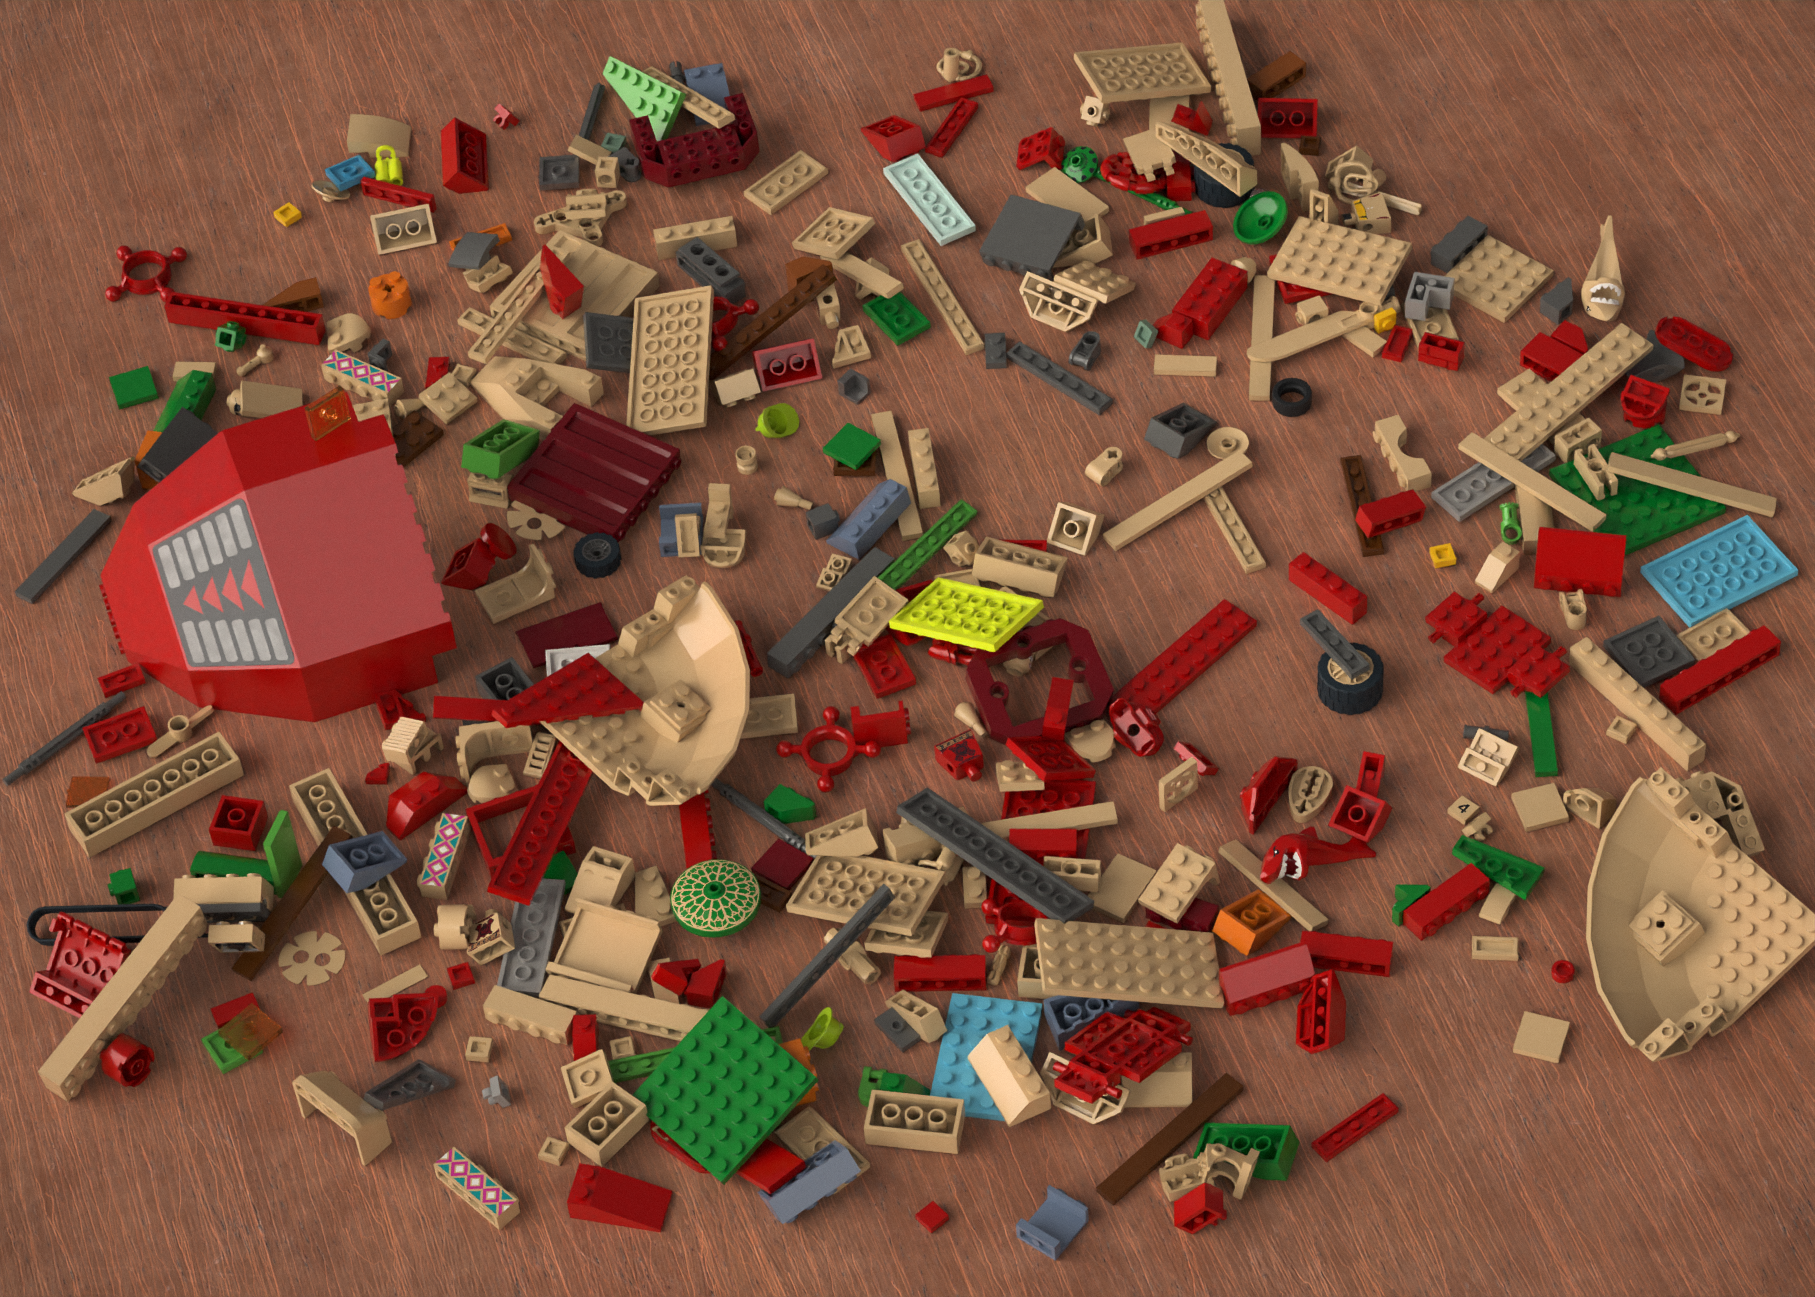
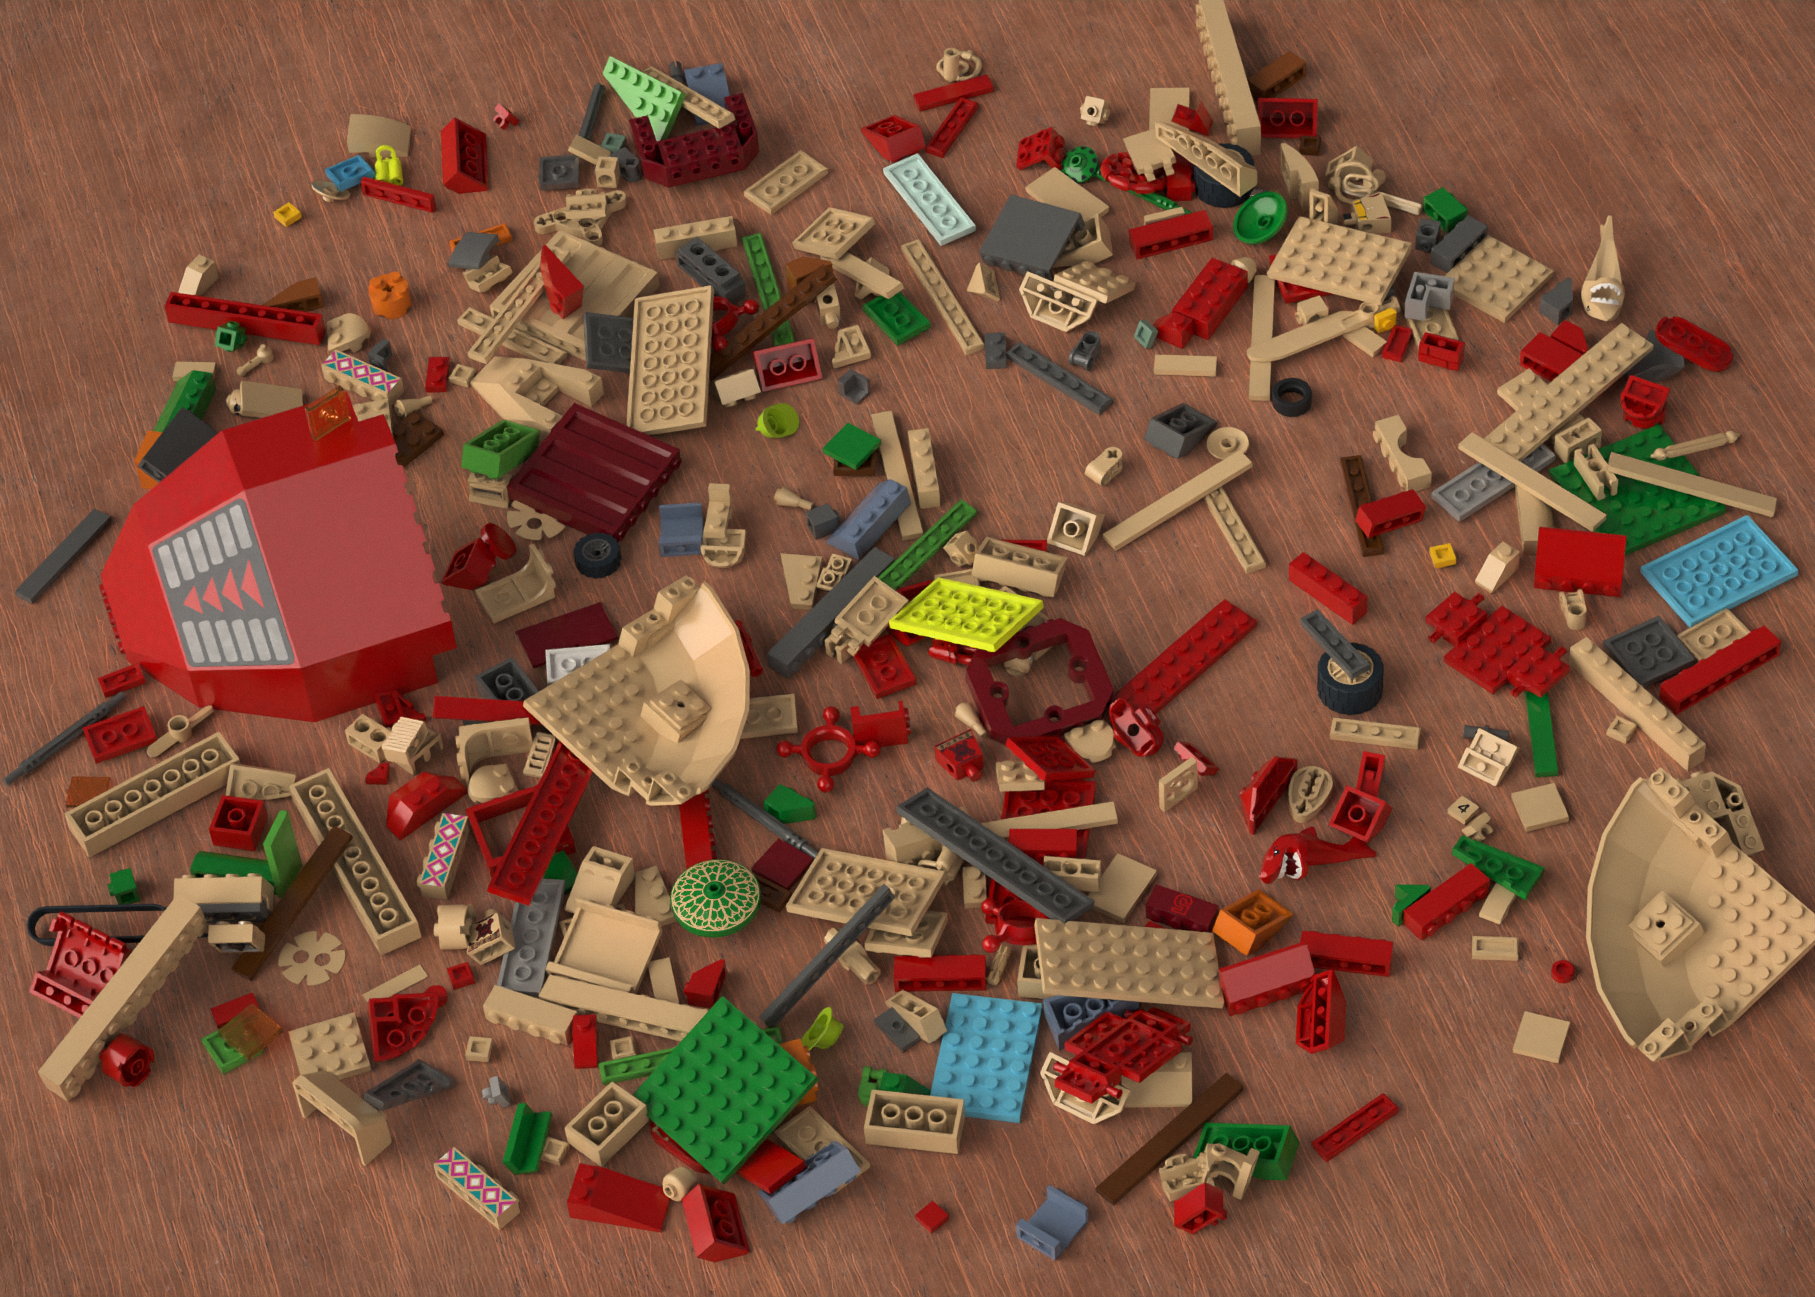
(108, 483): tan wedge -> none
(133, 387): green tile -> none
(148, 286): red piece -> none
(198, 276): none -> tan slope
(258, 782): none -> tan wing
(331, 1046): none -> tan plate
(362, 860): sand blue slope -> none
(368, 736): none -> tan brick
(403, 229): tan slope -> none
(447, 398): tan plate -> none
(526, 1140): none -> green panel
(567, 694): red wing -> none
(587, 1077): tan plate -> none
(675, 974): red slope -> none
(679, 1183): none -> tan head
(688, 534): tan bracket -> none
(715, 1224): none -> red slope
(746, 460): tan wheel -> none
(766, 283): none -> bright green tile
(801, 579): none -> tan wing
(844, 837): tan slope -> none
(984, 283): none -> tan slope
(1009, 1076): tan slope -> none
(1057, 708): red slope -> none
(1142, 72): tan plate -> none
(1179, 882): tan bracket -> none
(1279, 890): tan tile -> none
(1375, 733): none -> tan tile
(1427, 234): none -> dark grey brick
(1444, 208): none -> green brick
(1510, 522): bright green connector -> none
(1590, 805): tan slope -> none
(1704, 382): tan piece -> none

